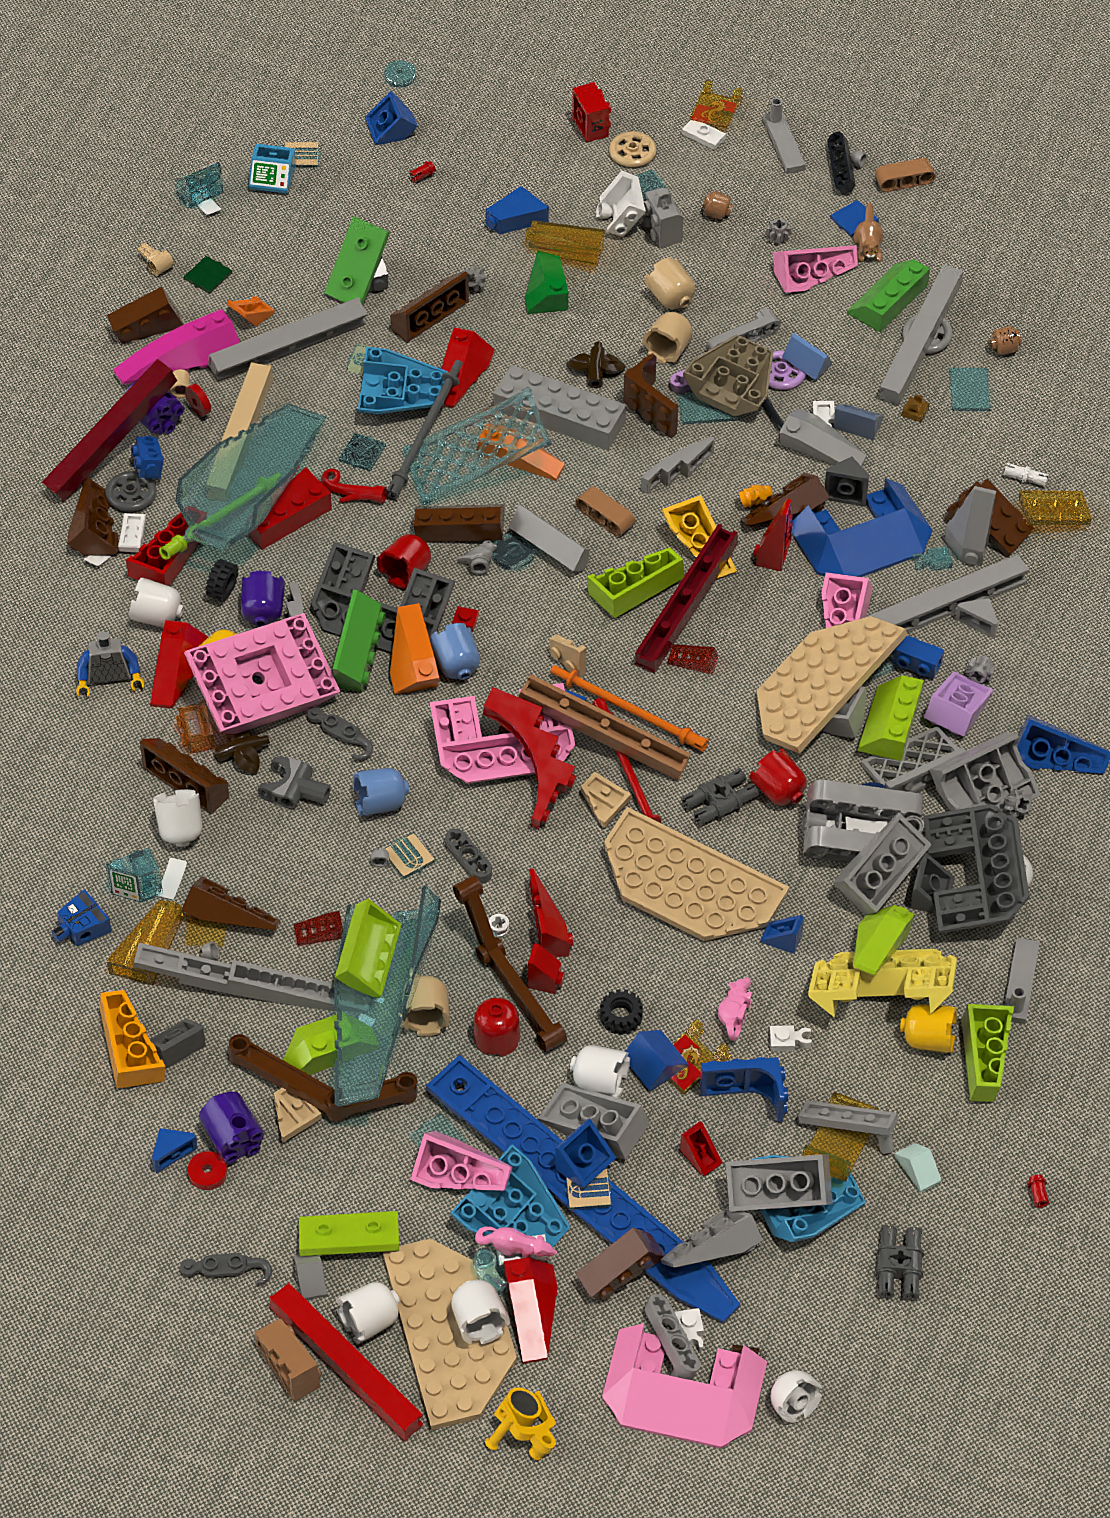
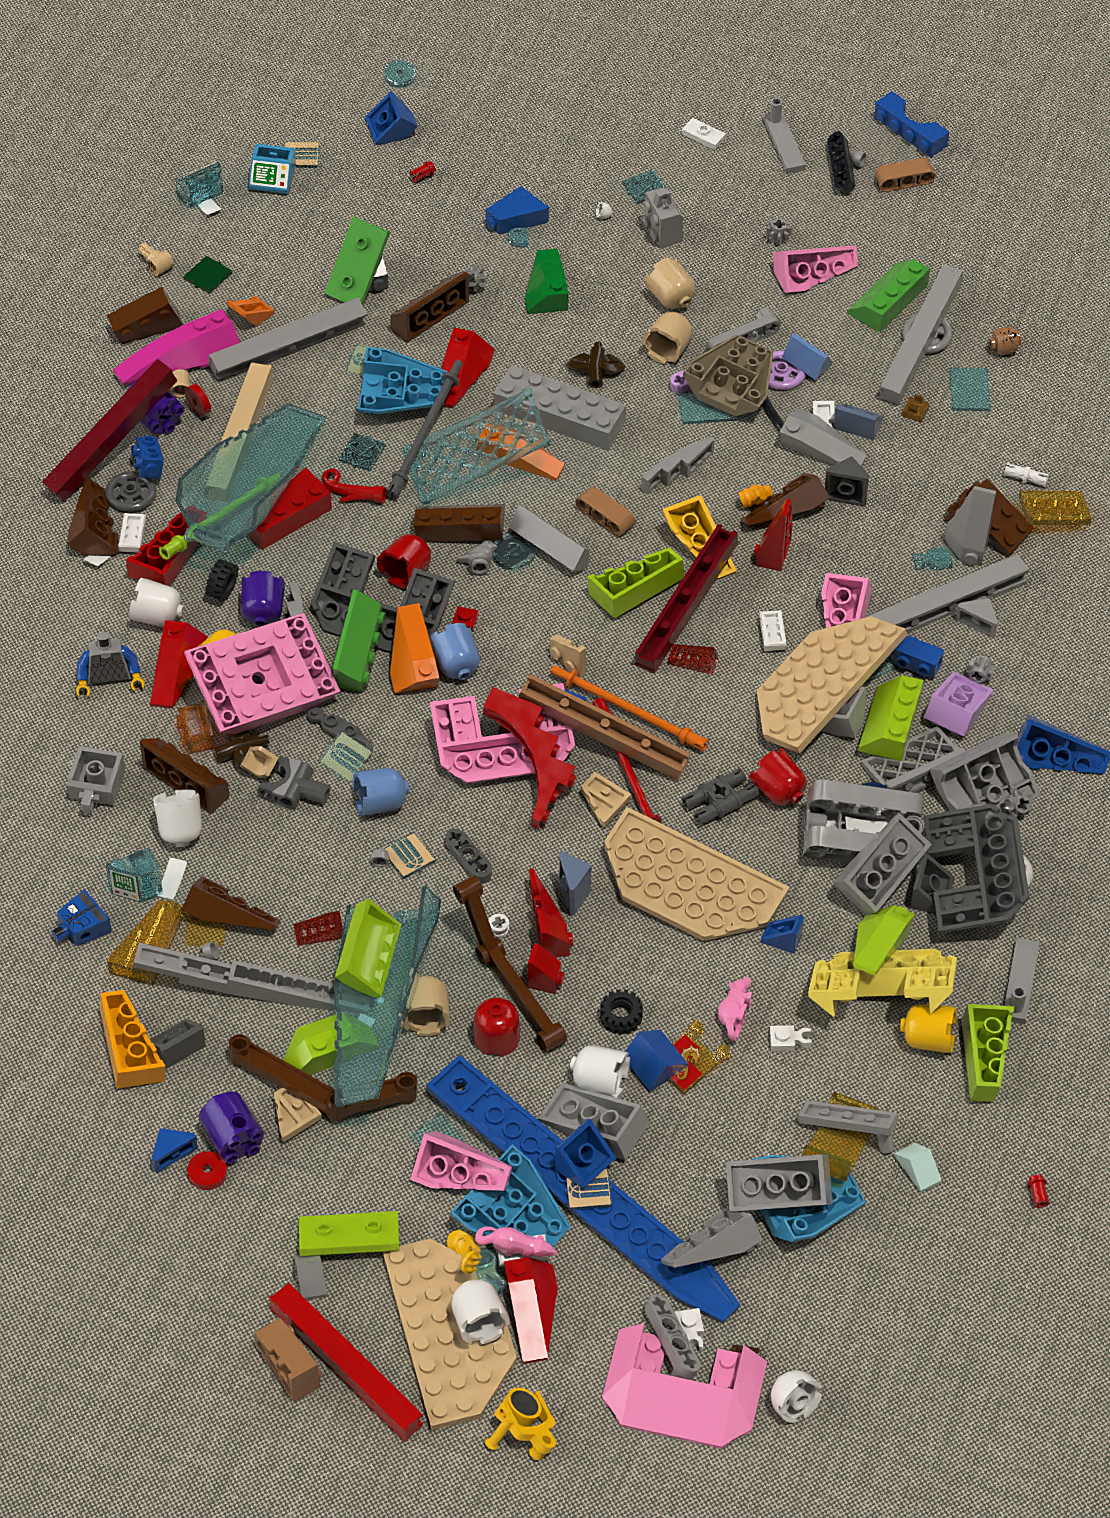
(95, 777): none -> light grey hinge
(226, 1265): dark grey piece -> none
(259, 762): none -> tan panel
(345, 756): none -> clear light blue piece
(368, 1310): white cylinder -> none
(463, 1243): none -> yellow piece
(518, 237): none -> clear light blue tile
(567, 241): clear yellow slope -> none
(574, 880): none -> sand blue slope
(591, 112): red brick -> none
(620, 1263): reddish brown wedge -> none
(626, 202): white panel -> none
(632, 149): tan plate -> none
(648, 401): reddish brown bracket -> none
(699, 1149): red slope -> none
(716, 108): clear yellow flag -> none
(717, 205): medium nougat head -> none
(747, 1076): blue bracket -> none
(772, 630): none -> white plate
(850, 217): blue piece -> none
(869, 236): medium nougat animal -> none
(869, 546): blue slope -> none
(888, 1265): dark grey pin -> none
(927, 137): none -> blue arch

